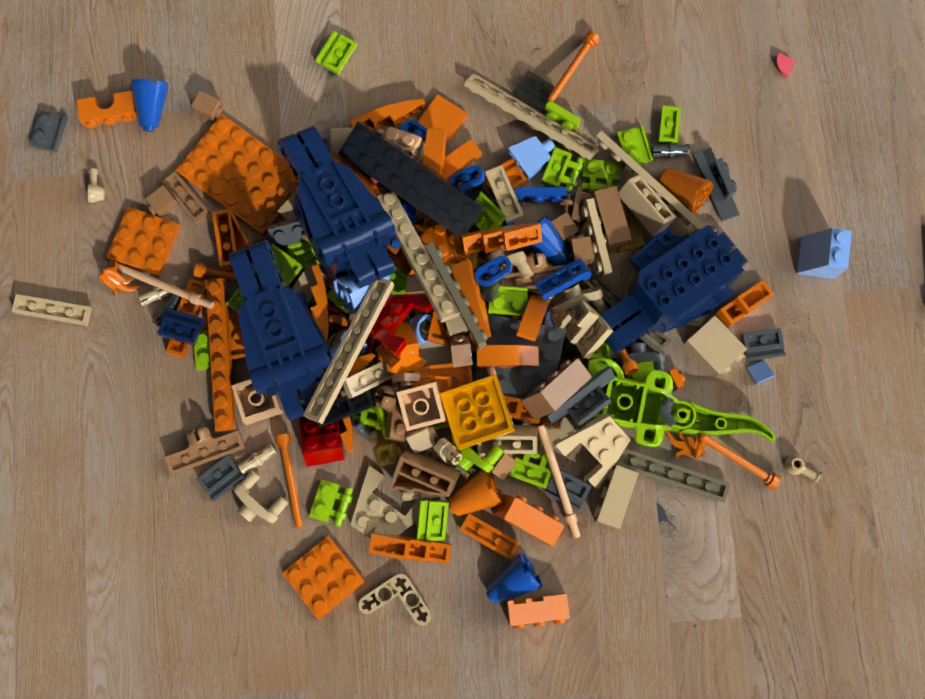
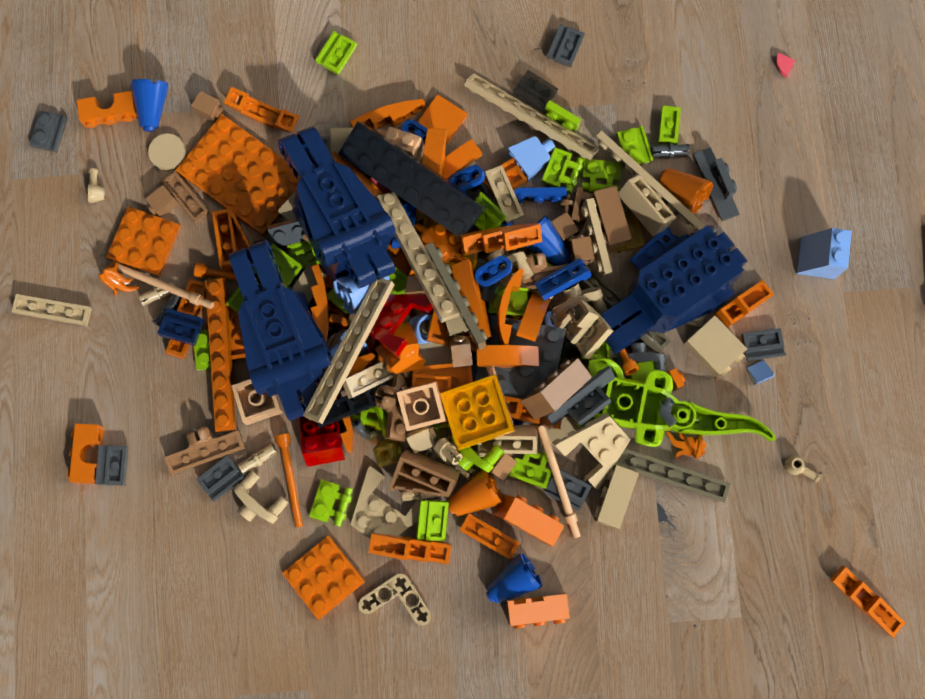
(83, 438): none -> orange arch
(111, 465): none -> dark grey plate
(167, 151): none -> tan tile
(261, 112): none -> orange slope
(405, 379): medium nougat plate -> none
(504, 330): none -> orange slope
(565, 45): none -> dark grey plate
(589, 41): orange piece -> none
(771, 480): orange piece -> none
(867, 601): none -> orange slope

